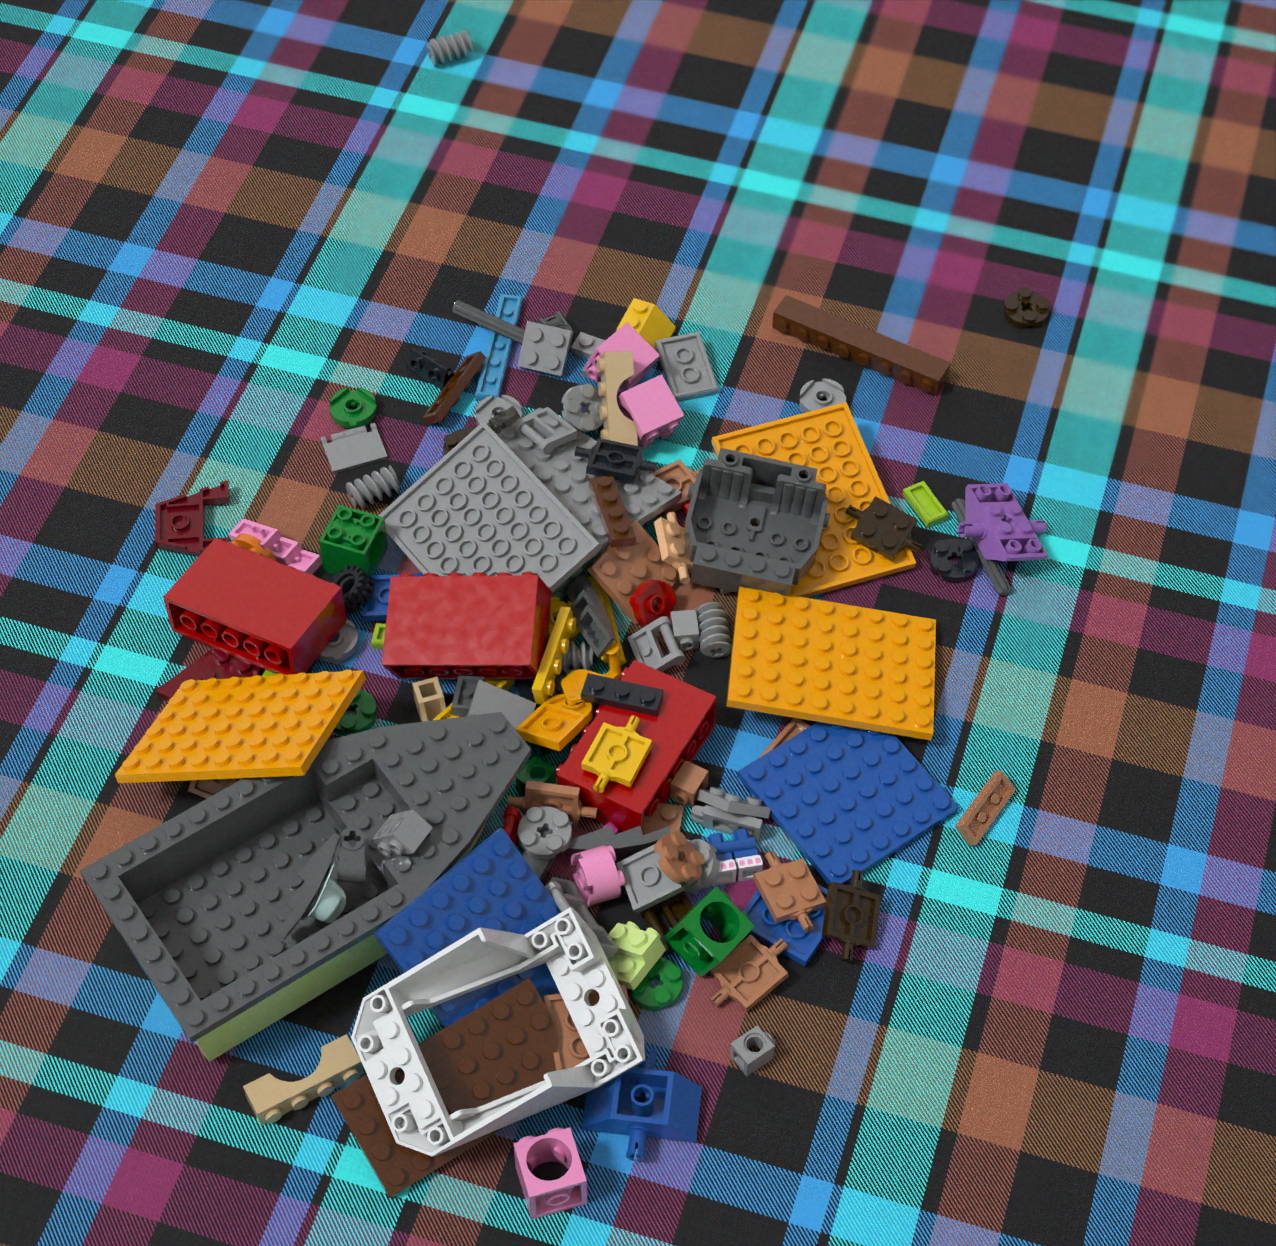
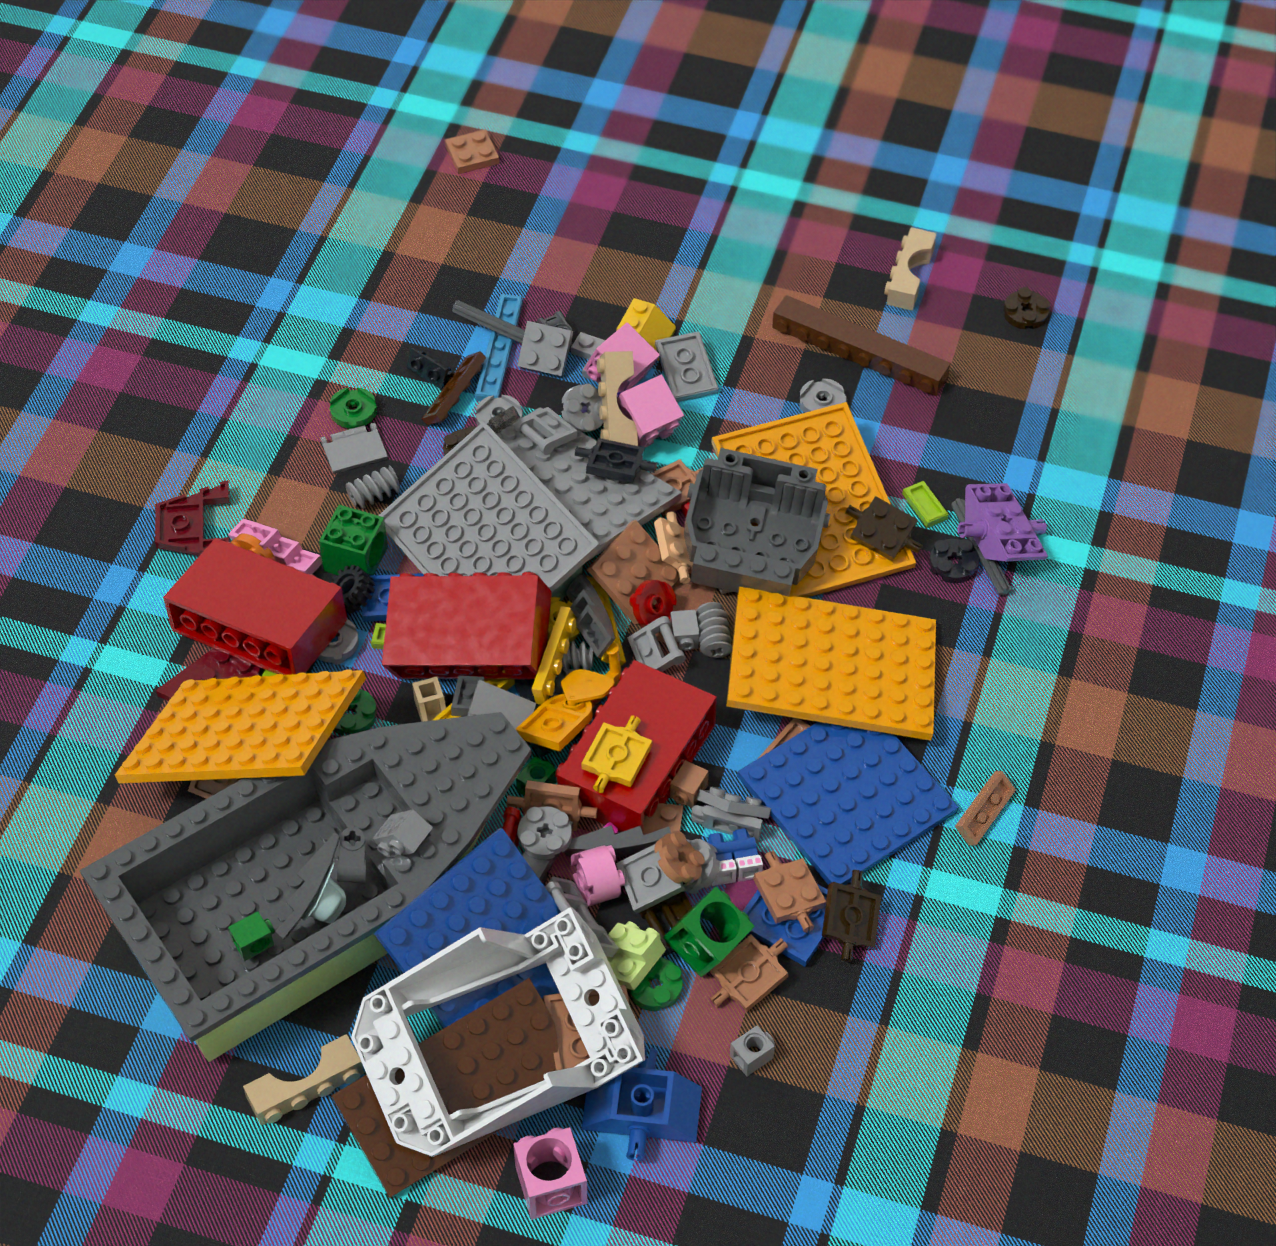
(252, 935): none -> green brick
(449, 46): light grey piece -> none
(471, 151): none -> nougat plate
(612, 511): reddish brown plate -> none
(622, 694): black plate -> none
(916, 251): none -> tan arch

